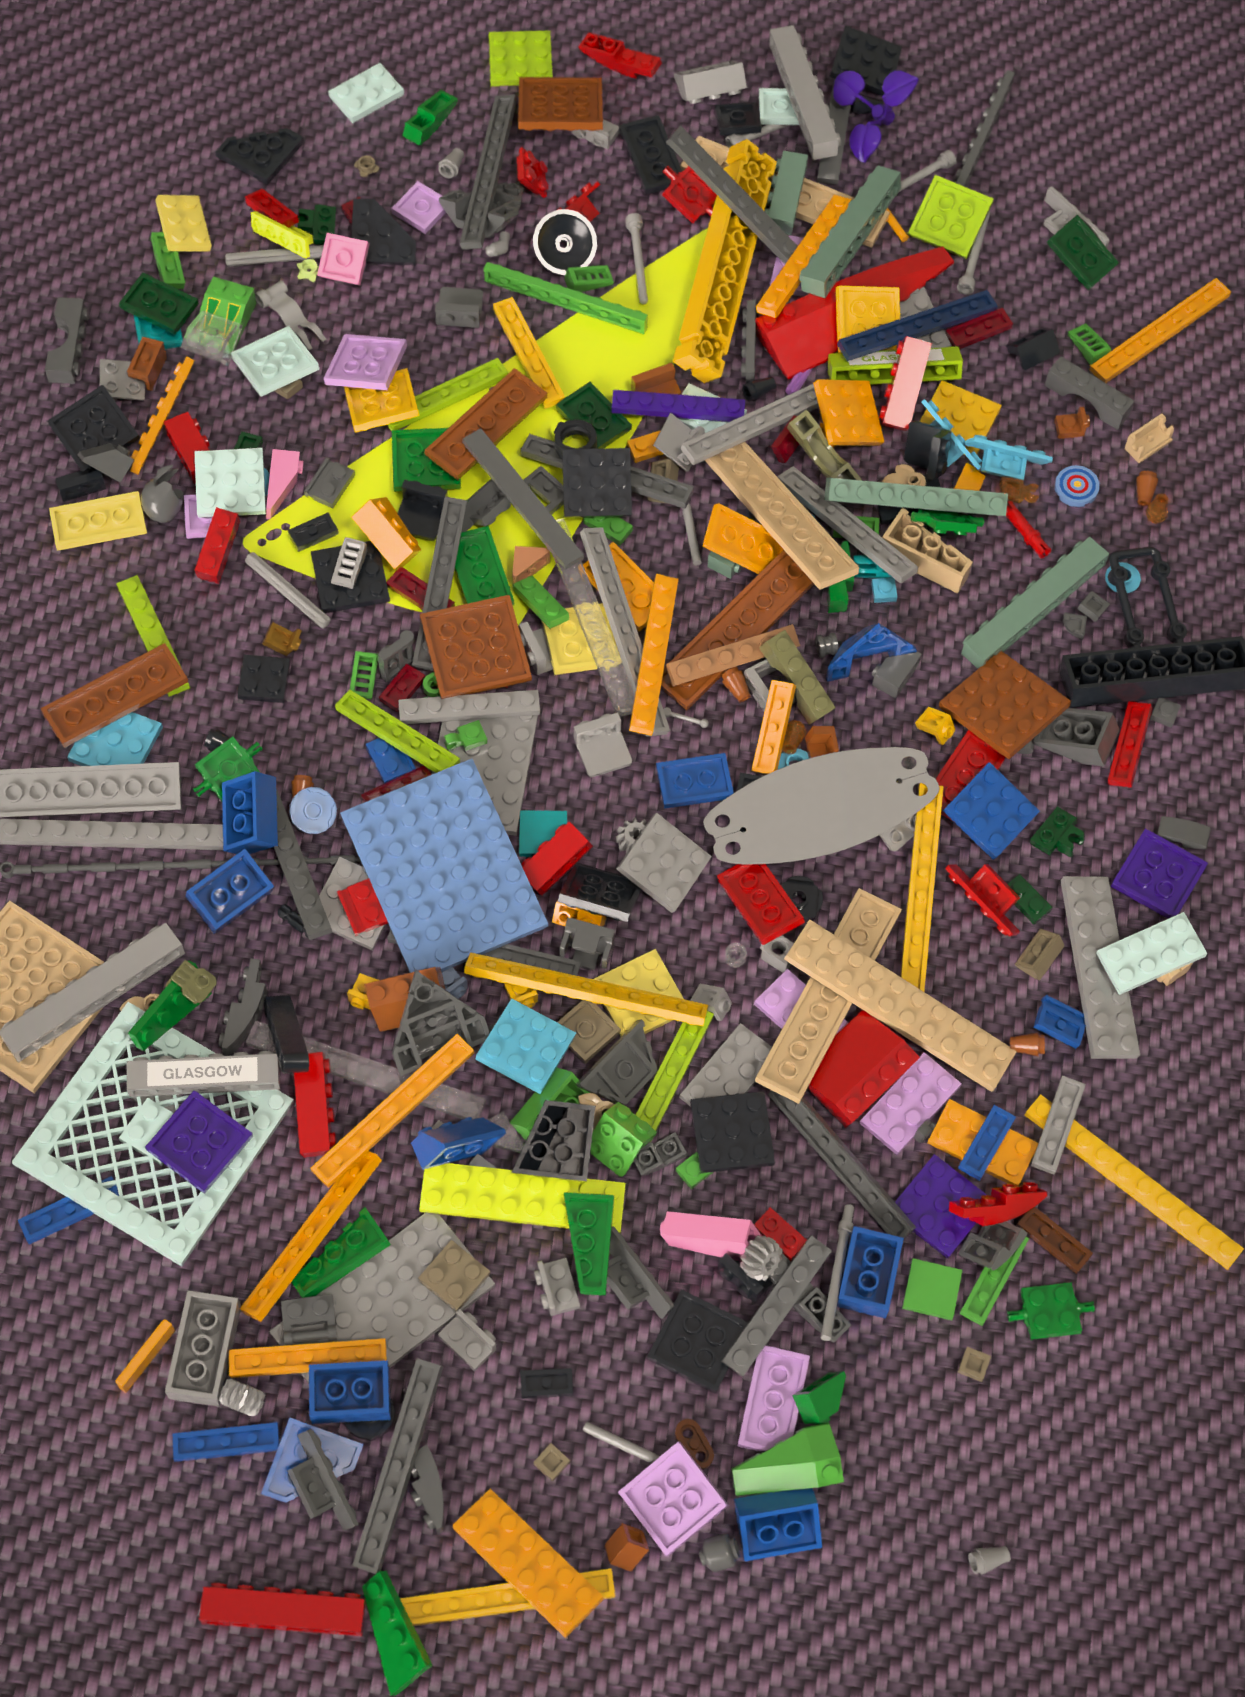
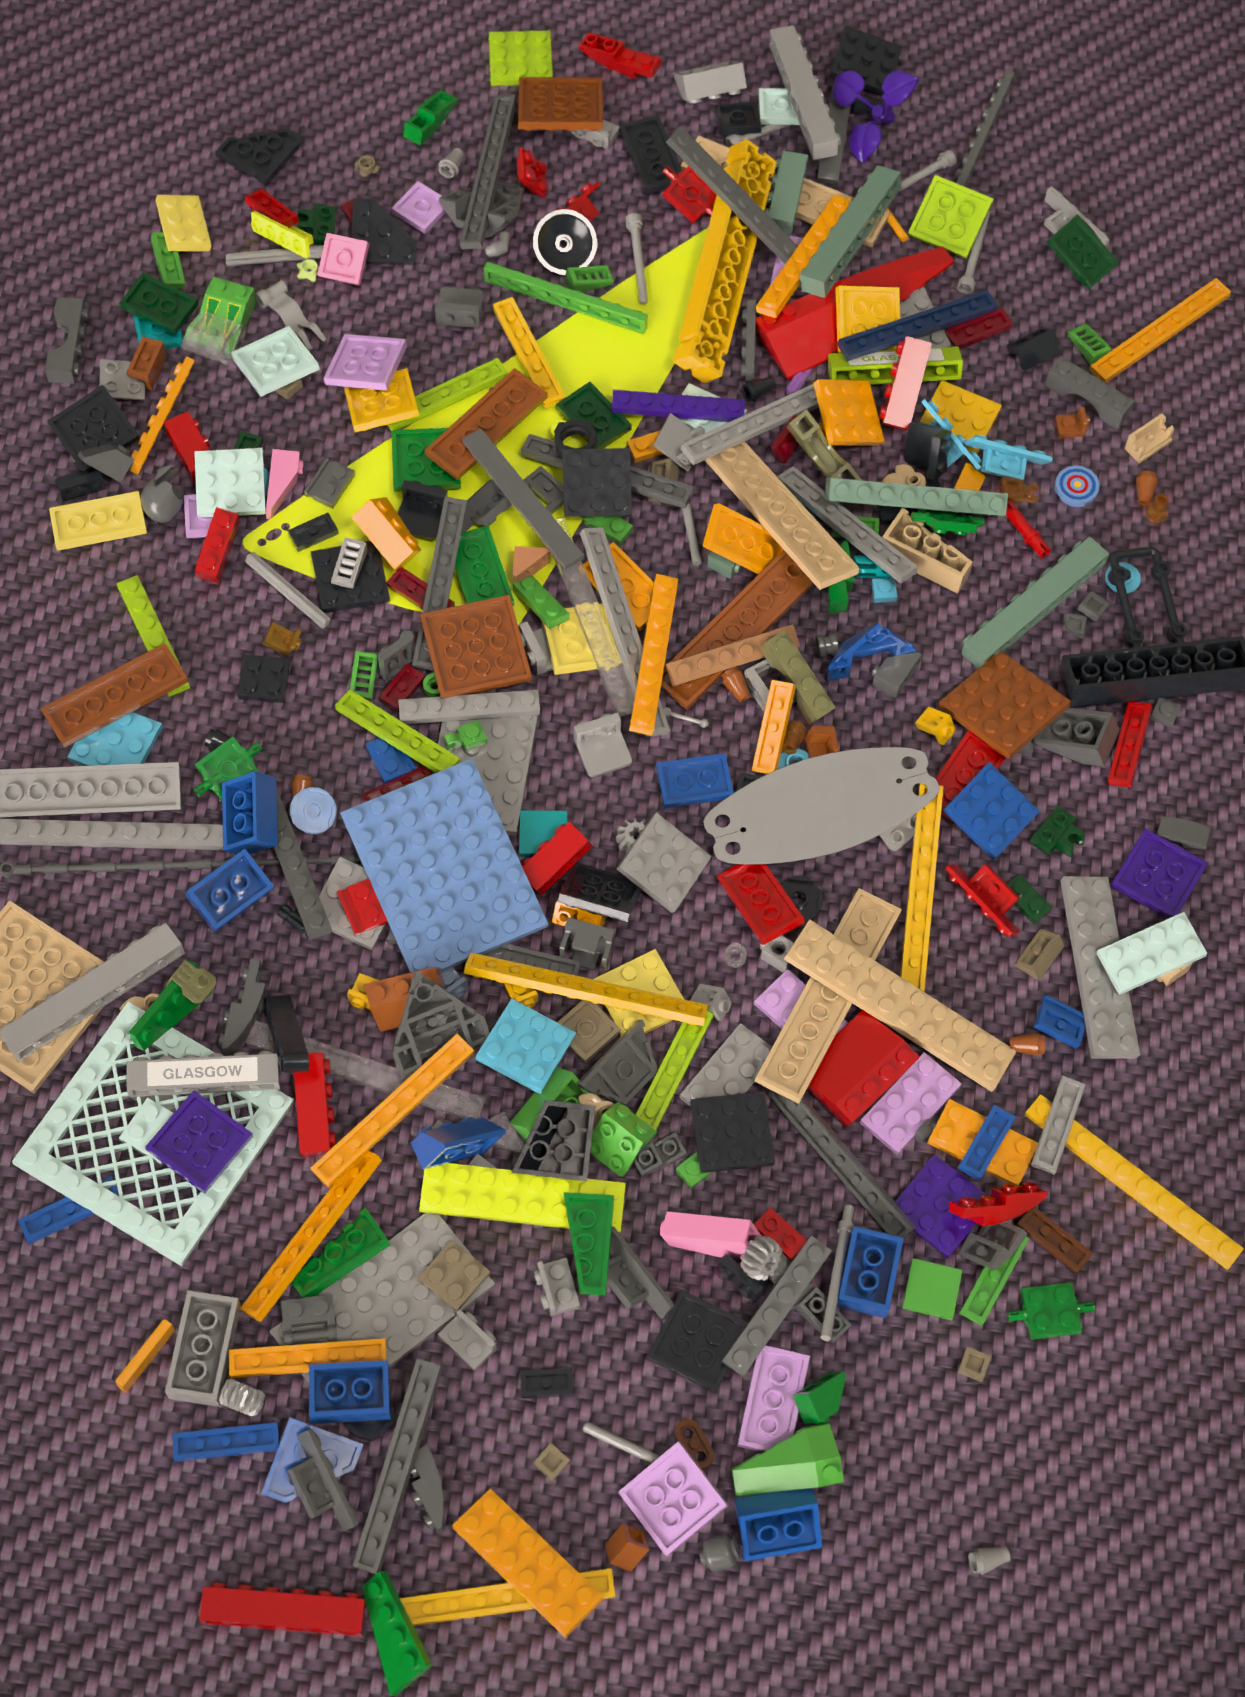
(366, 92): light aqua plate -> none
(656, 380): dark orange panel -> none

